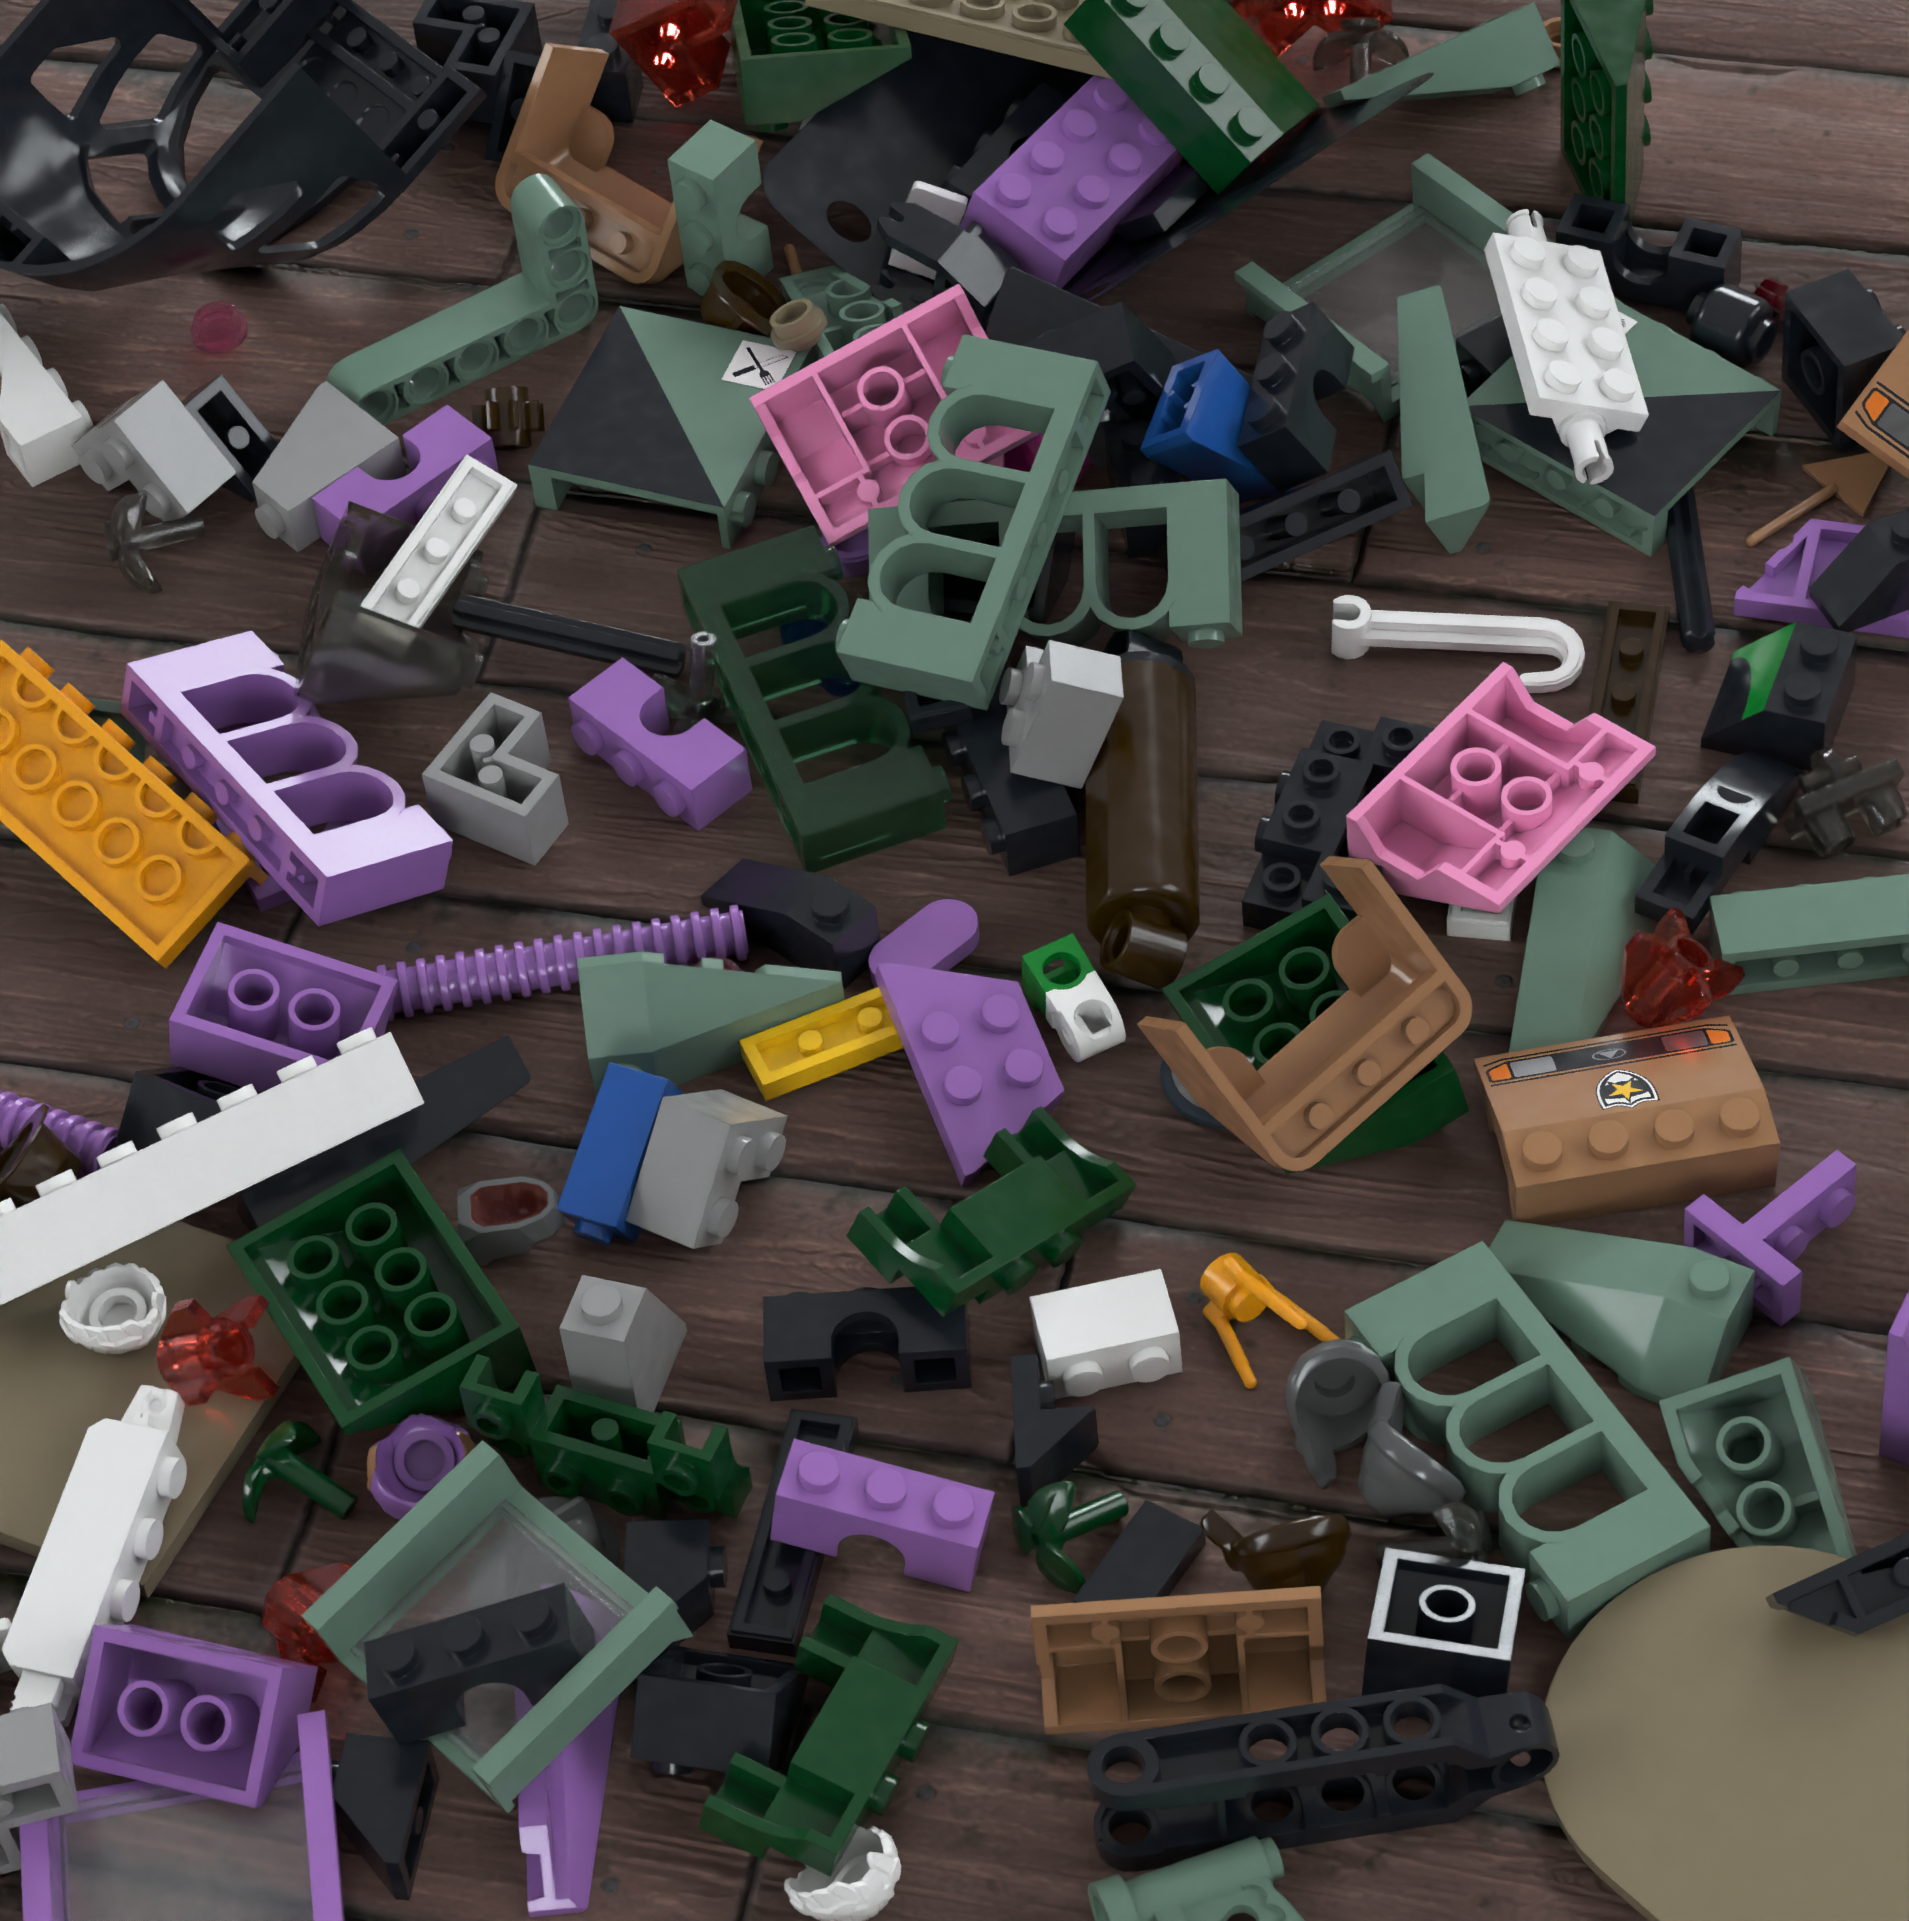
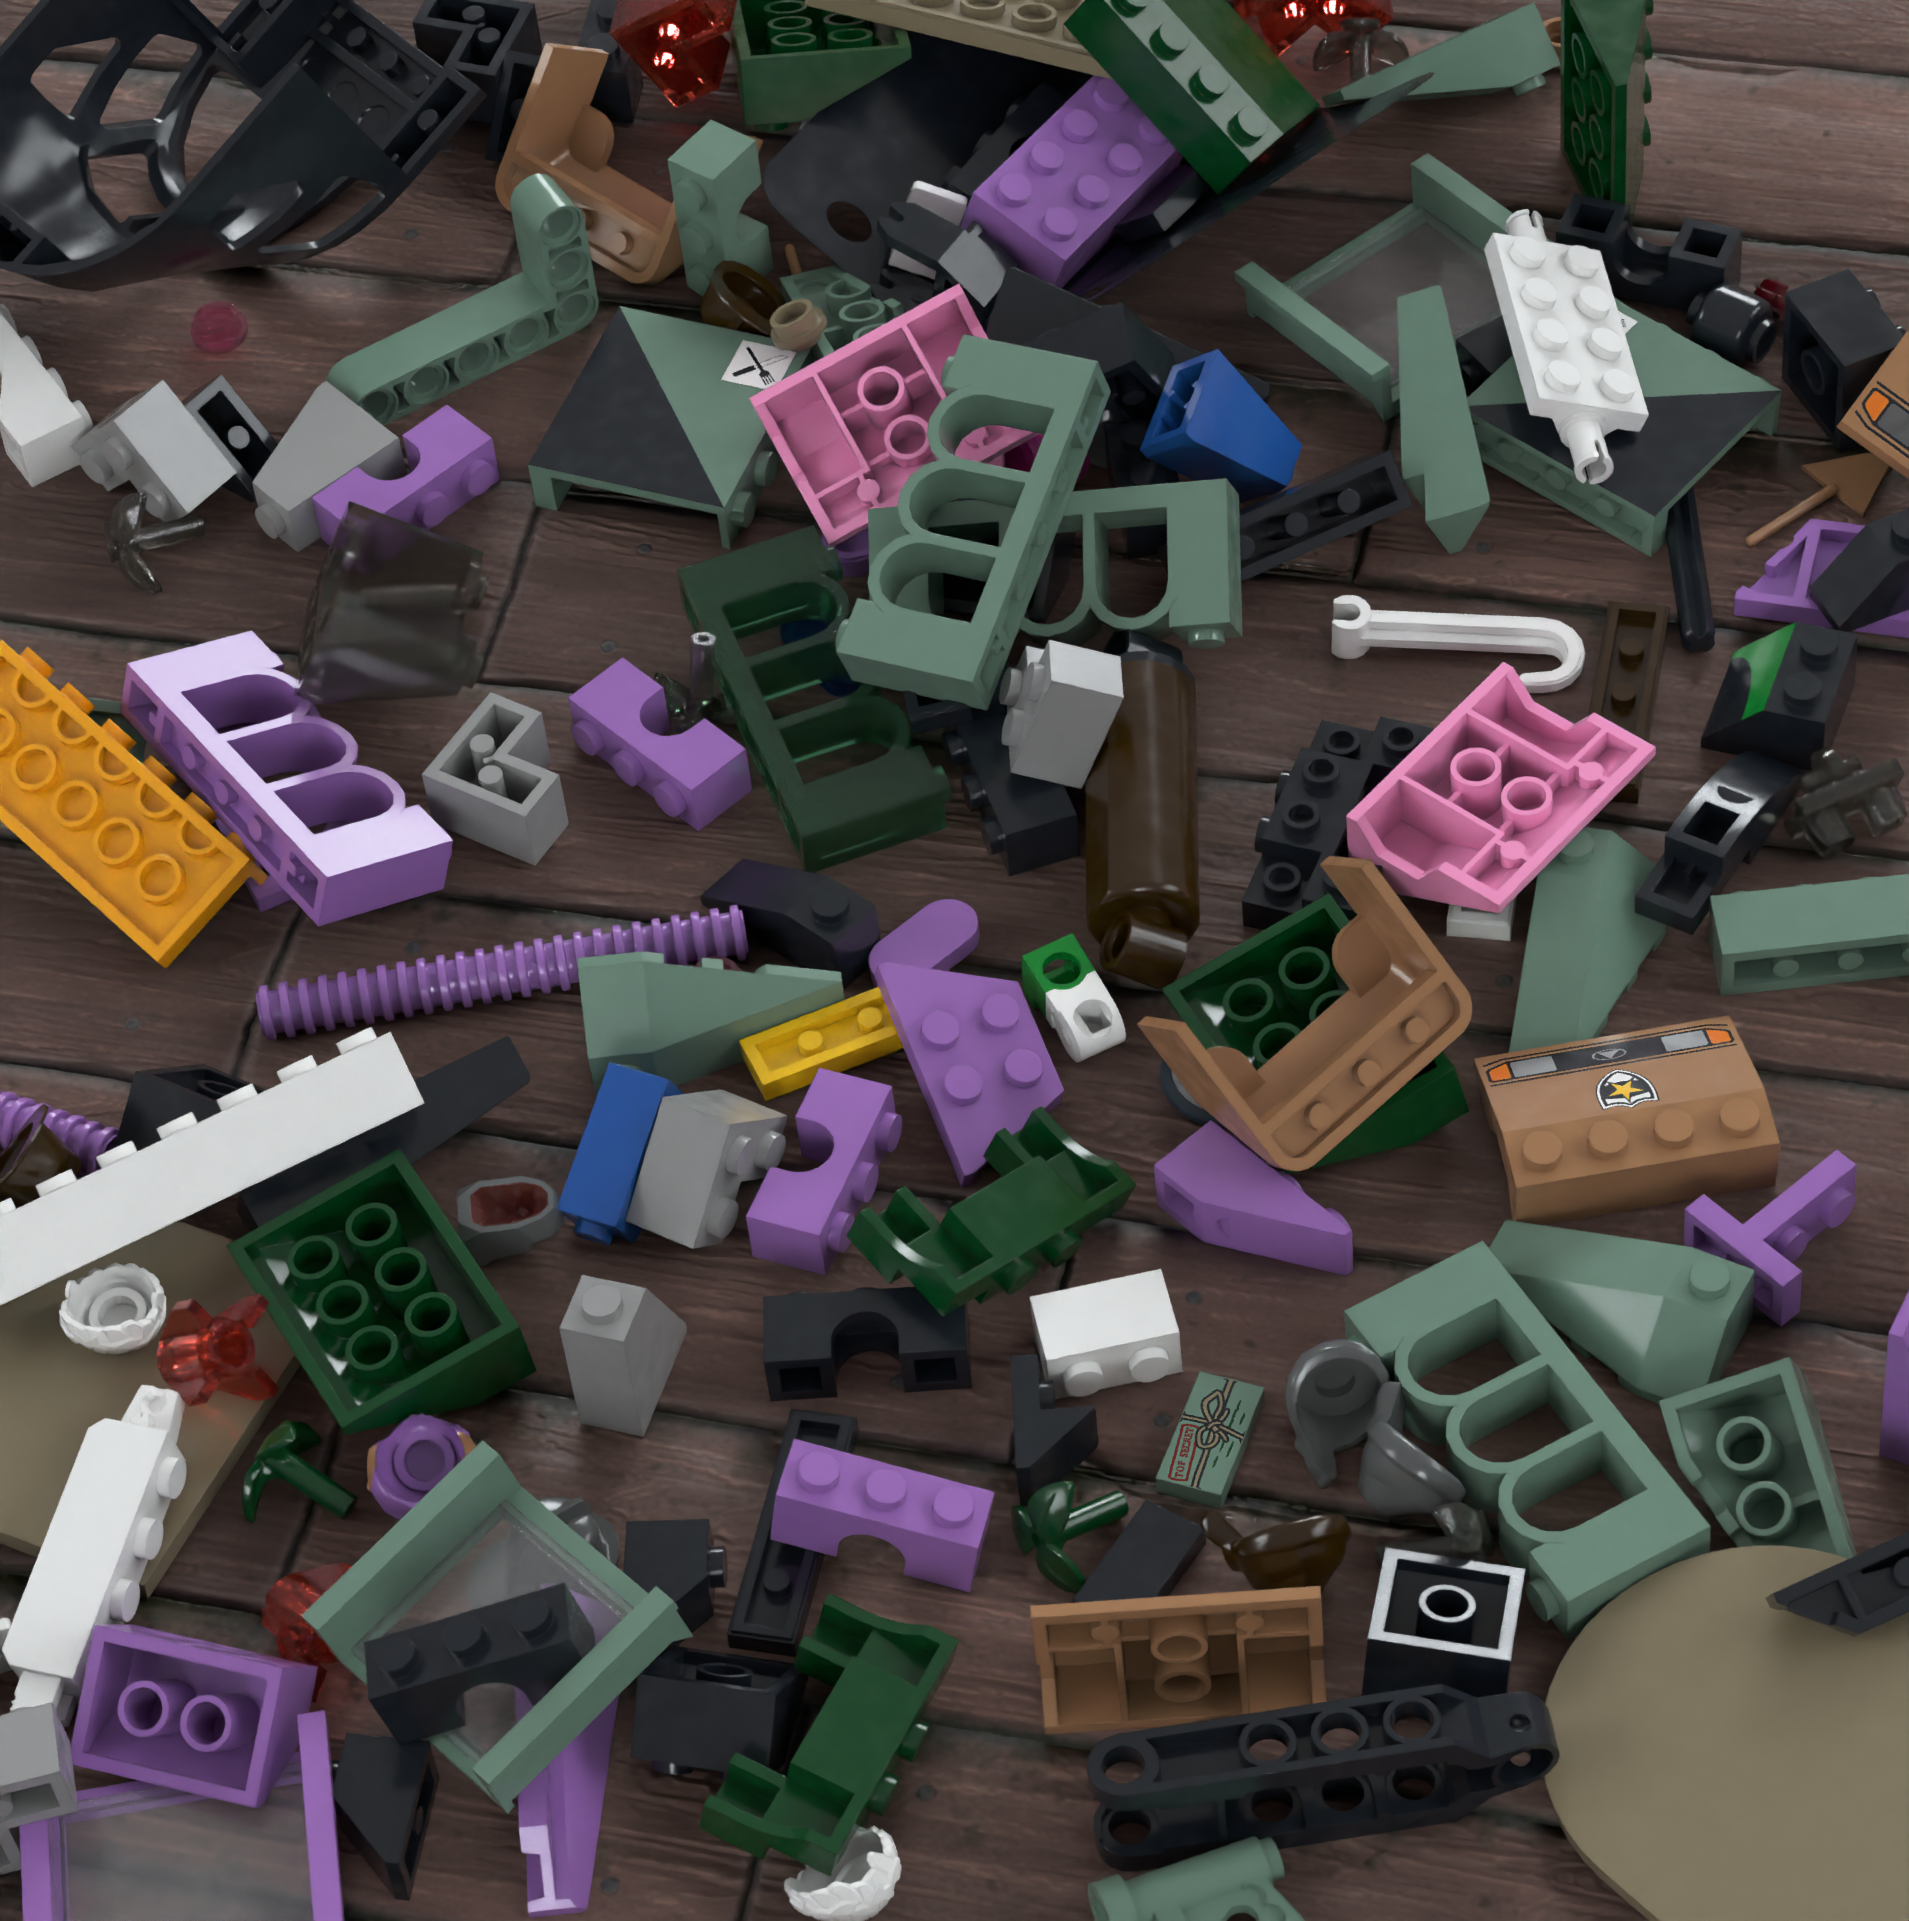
(268, 1005): medium lavender slope -> none
(441, 543): white tile -> none
(509, 417): dark brown gear -> none
(568, 635): black axle -> none
(605, 1447): dark green bracket -> none
(807, 1214): none -> medium lavender arch
(1210, 1439): none -> sand green tile
(1243, 1204): none -> medium lavender slope
(1243, 1294): light orange plant -> none
(1296, 366): black arch -> none
(1672, 975): clear red brick -> none

